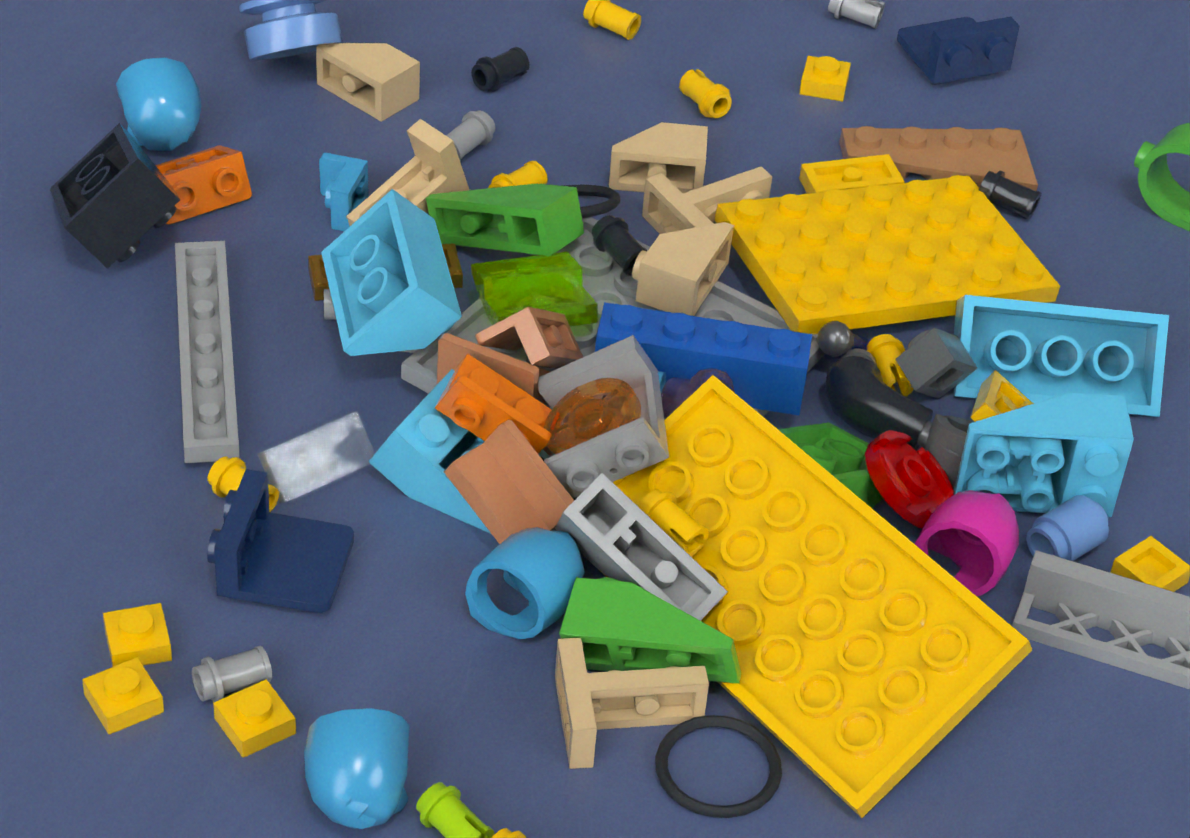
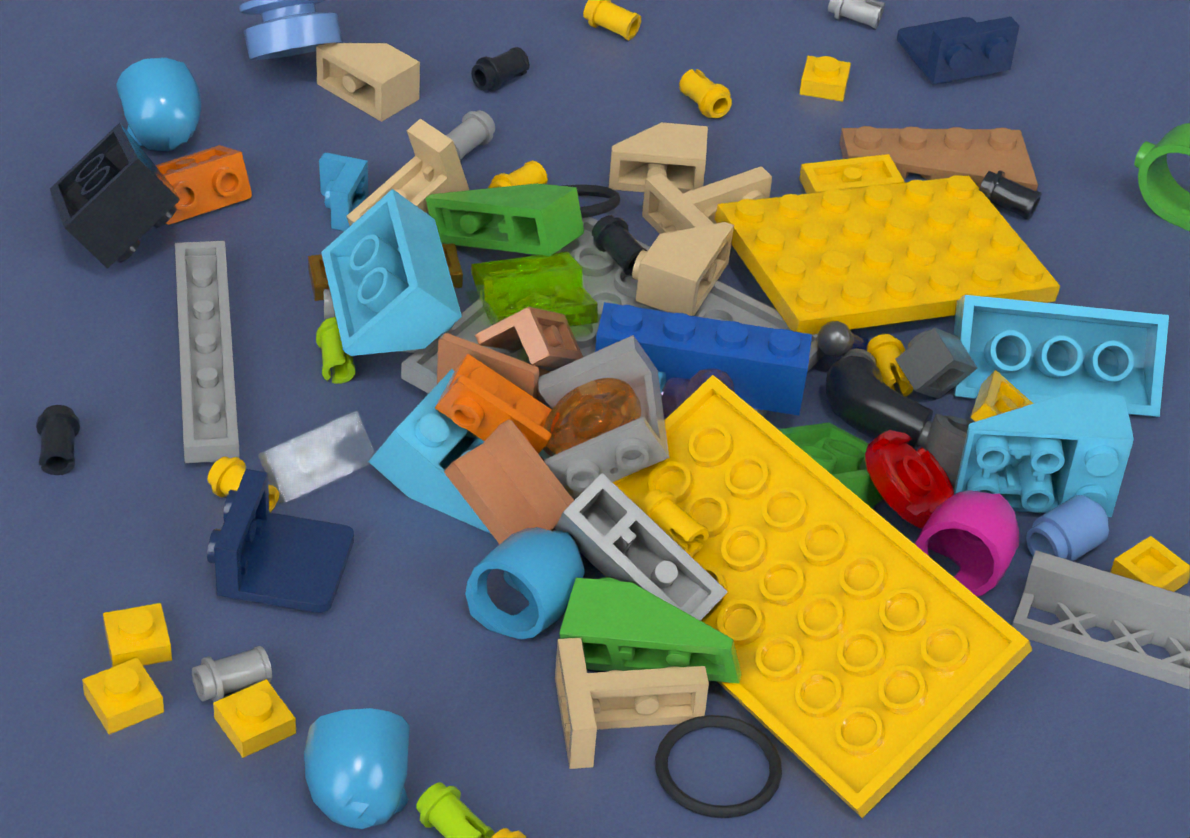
(58, 430): none -> black pin
(332, 353): none -> lime pin

